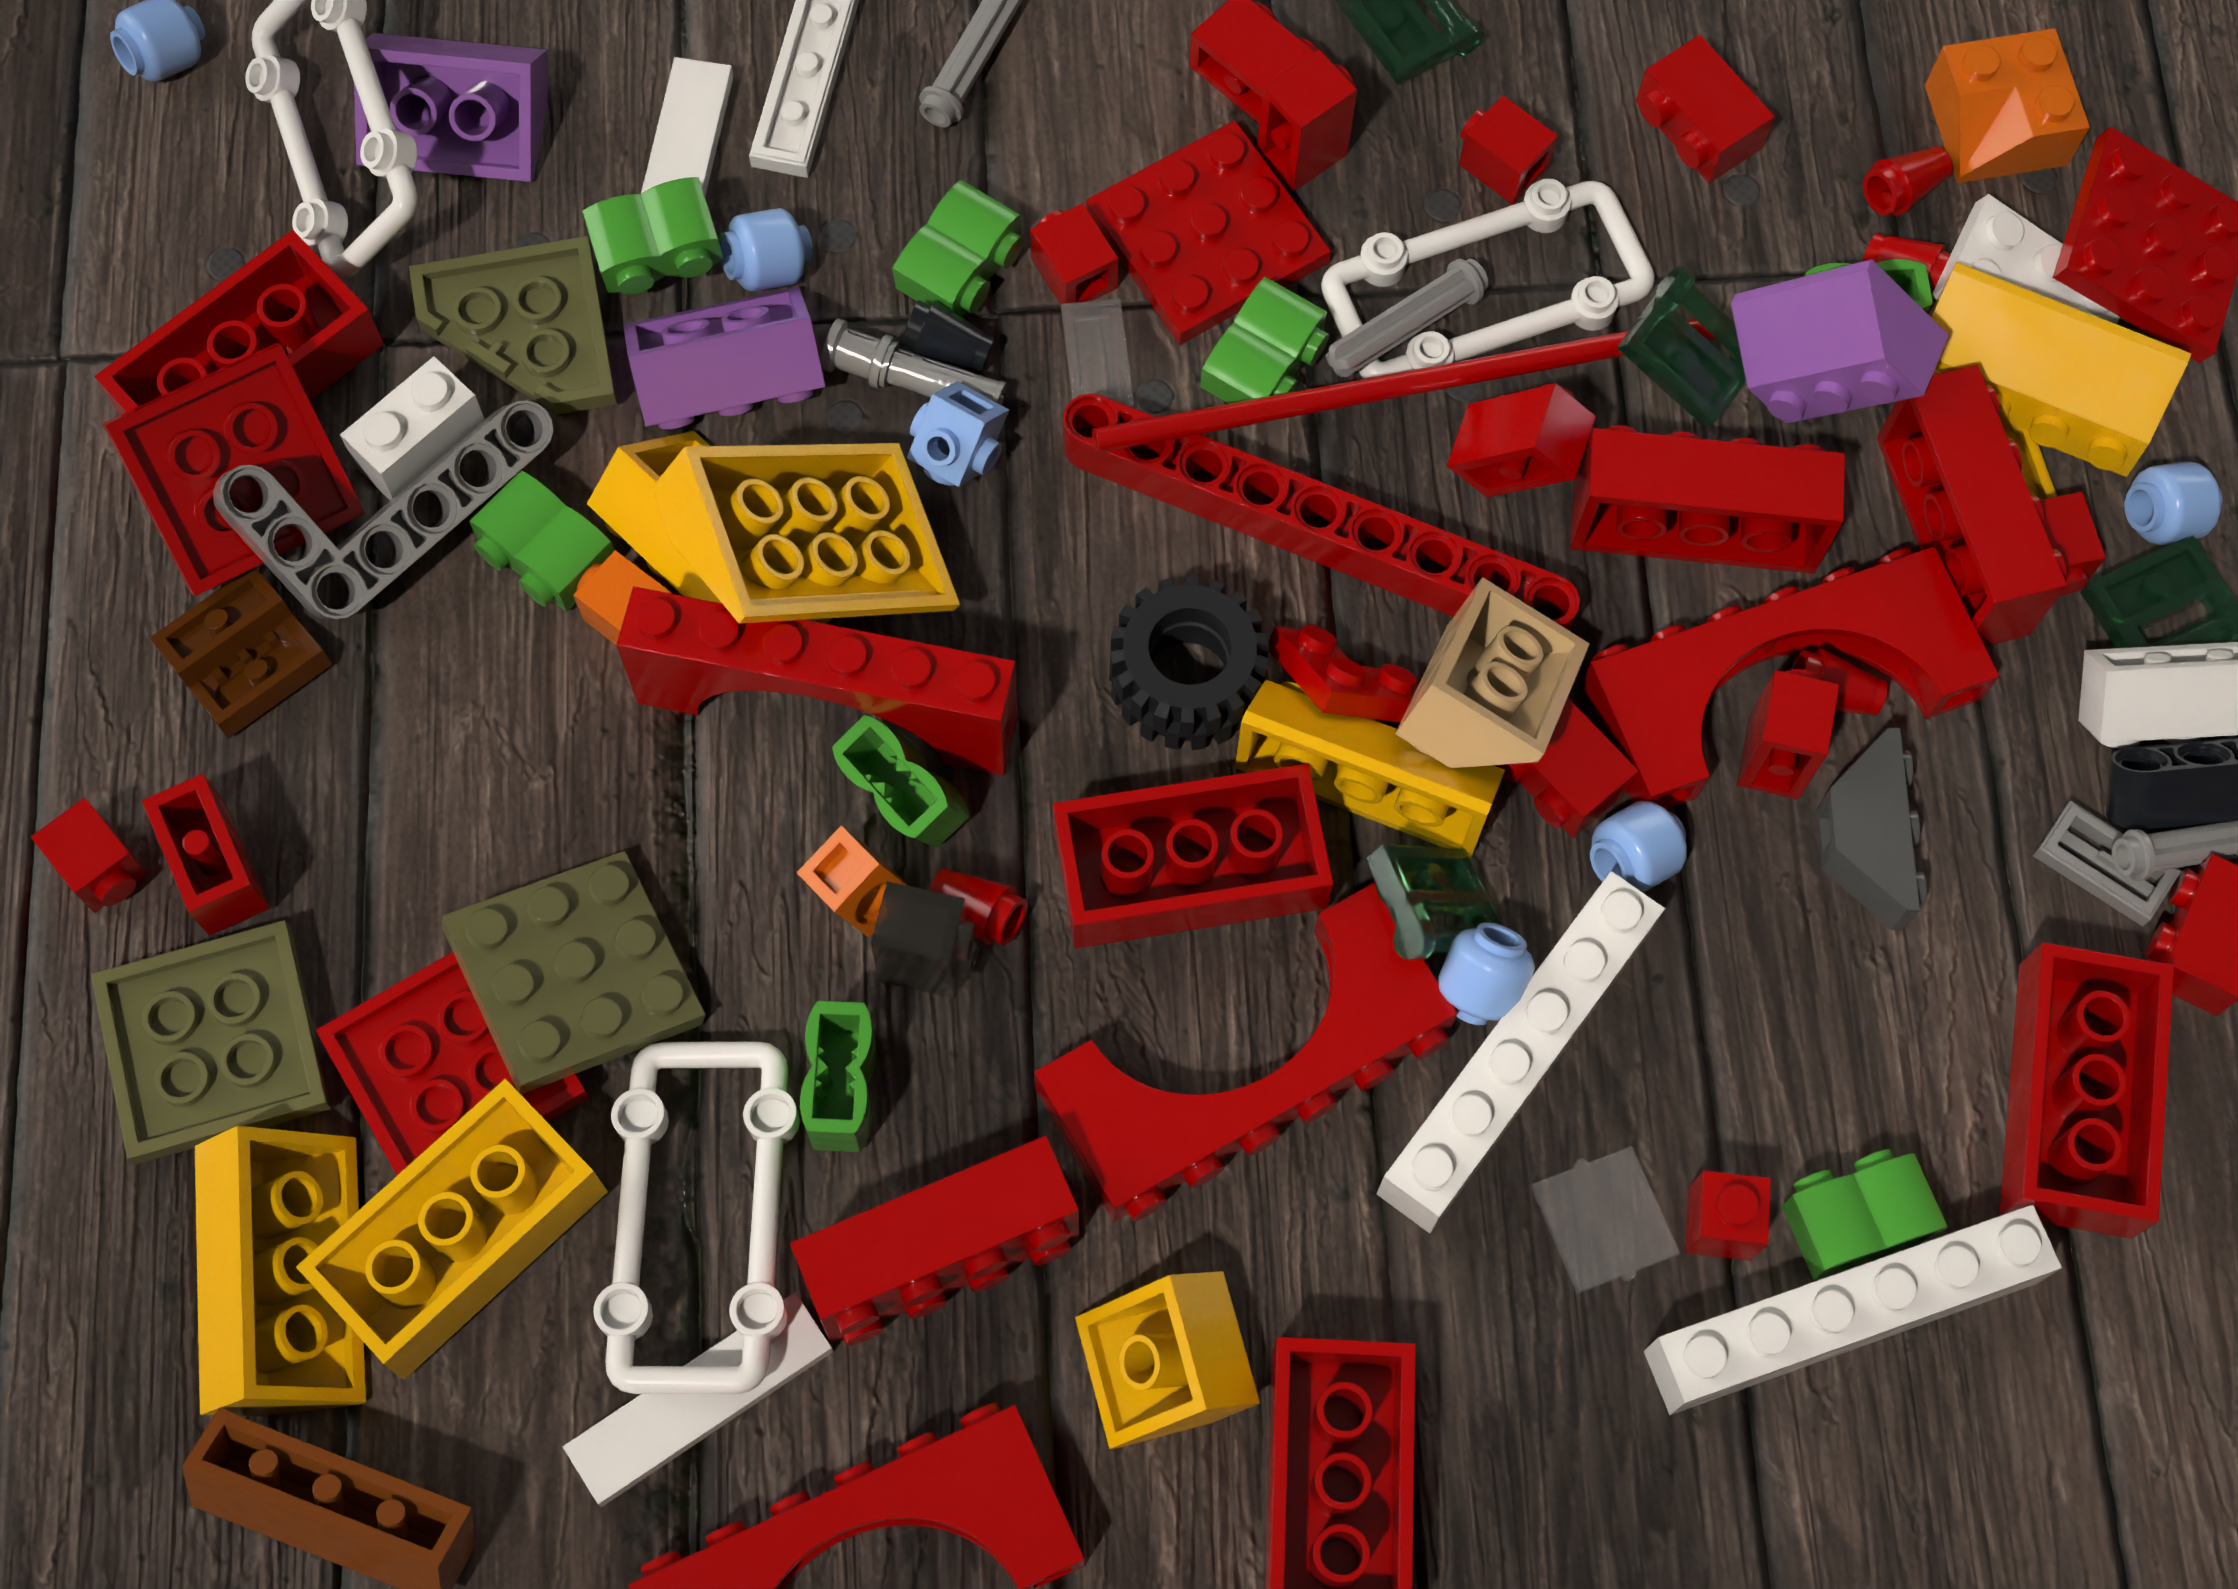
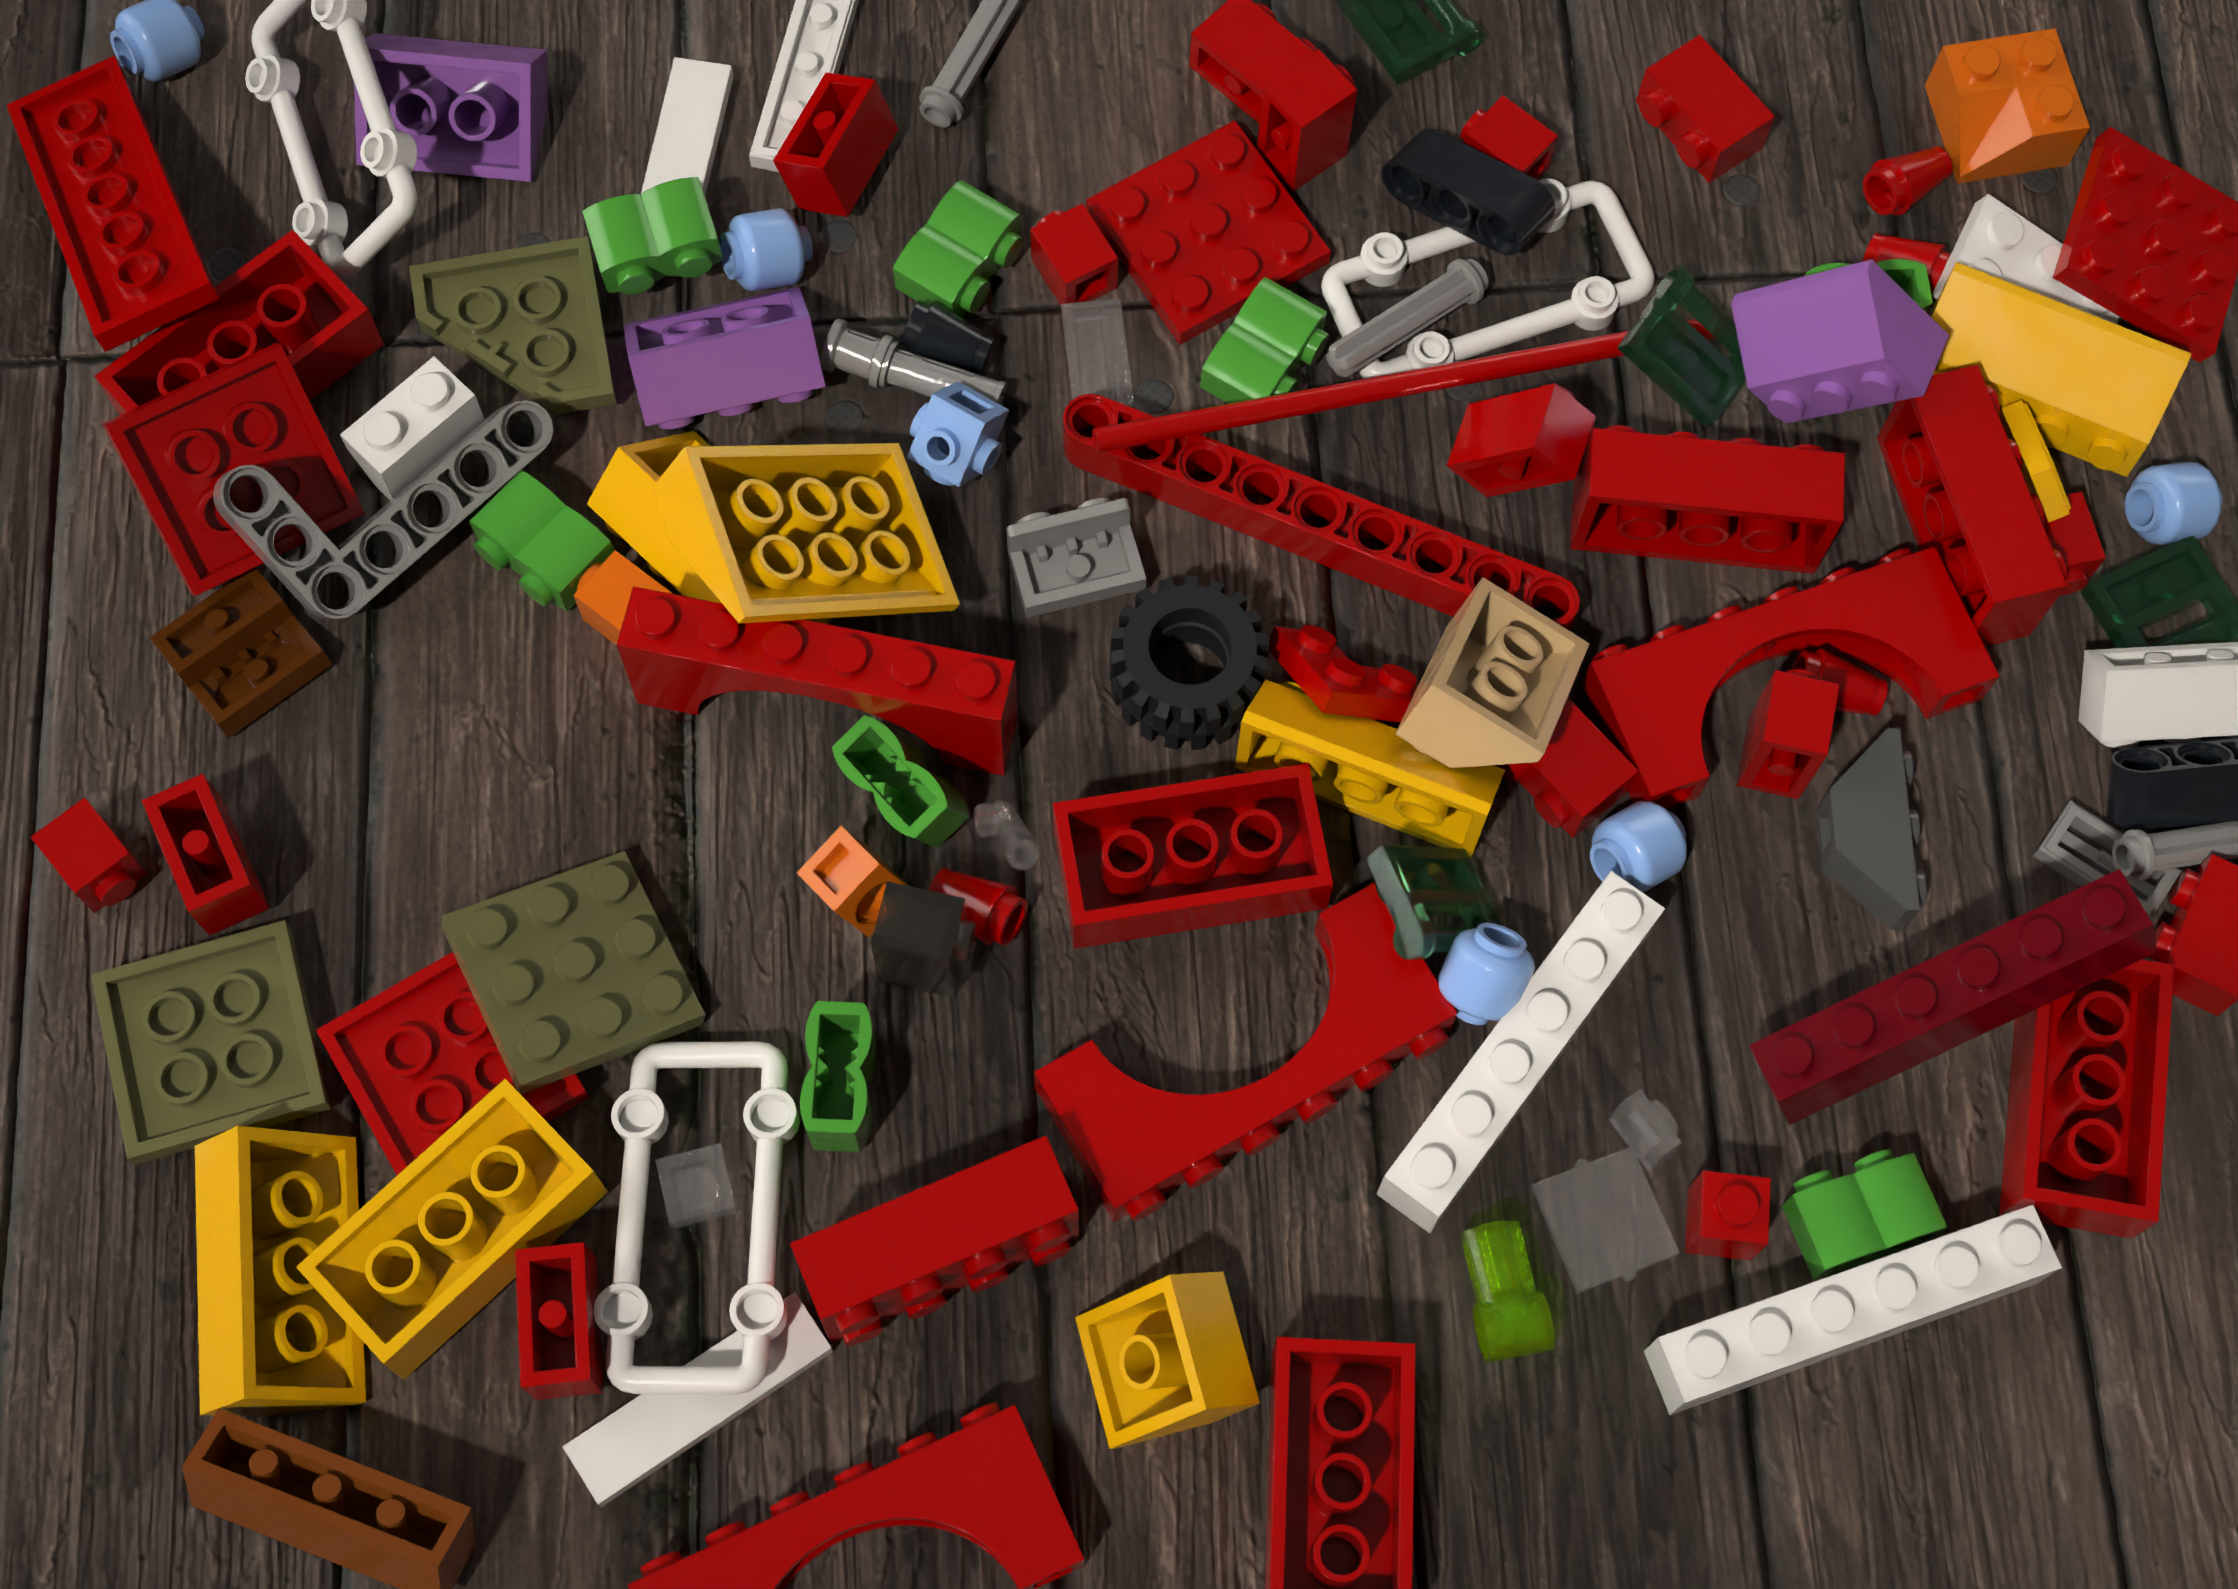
(111, 204): none -> red plate
(557, 1322): none -> red brick
(696, 1186): none -> clear plate
(836, 144): none -> red brick
(1012, 833): none -> clear arm
(1075, 556): none -> light grey bracket
(1468, 191): none -> black beam
(1508, 1310): none -> clear neon green piece
(1647, 1129): none -> clear plate
(1955, 996): none -> dark red brick
(2037, 460): none -> yellow tile

